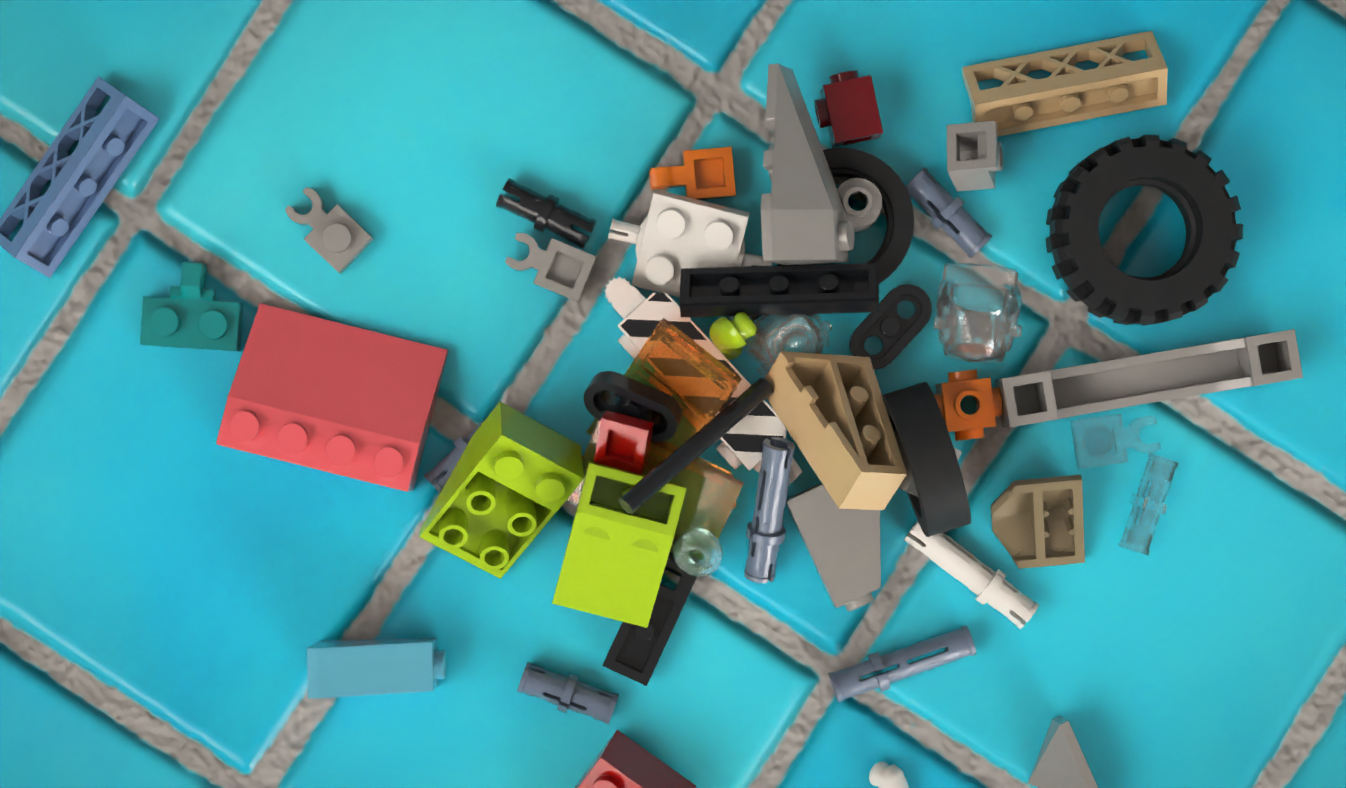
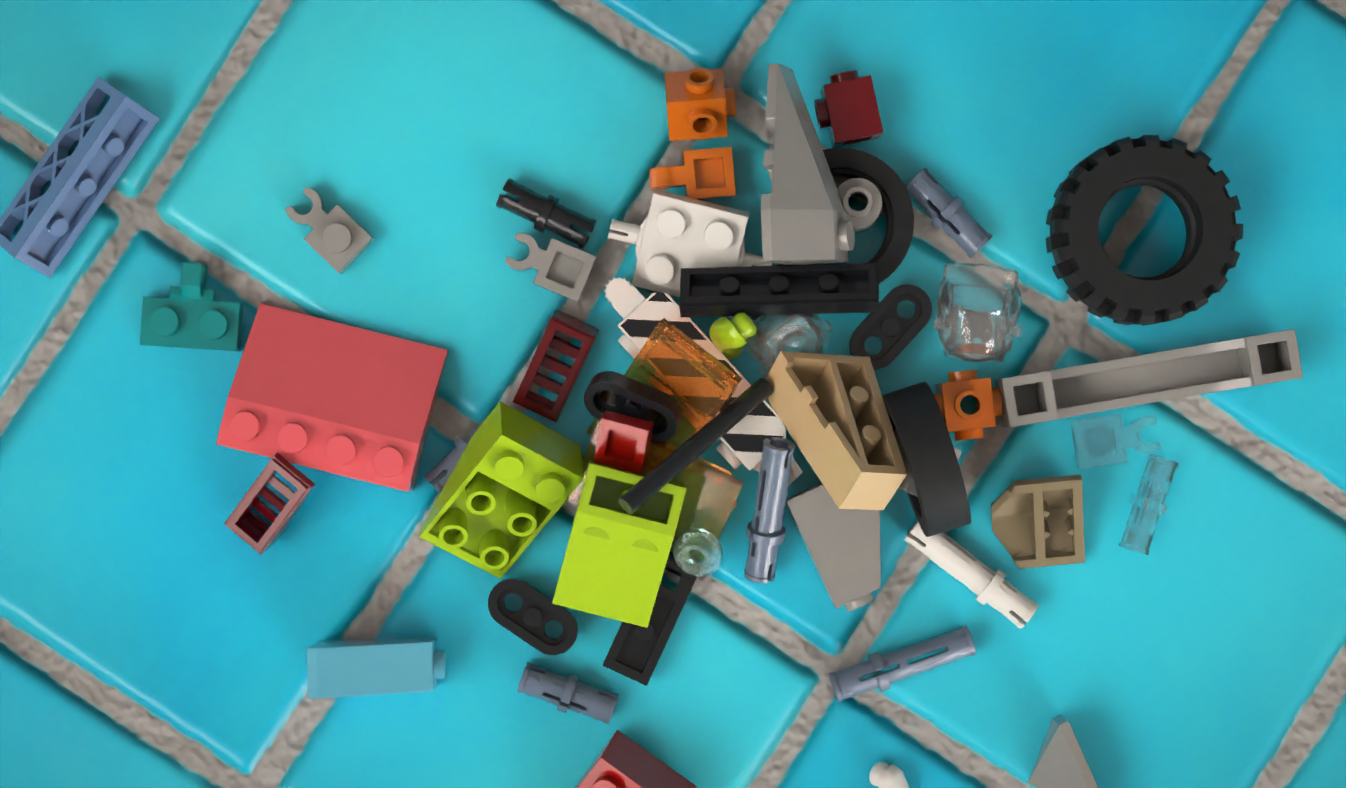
(251, 526): none -> slope
(530, 620): none -> black plate
(573, 328): none -> dark red slope
(698, 104): none -> orange brick
(973, 155): light grey brick -> none
(1069, 91): tan fence -> none

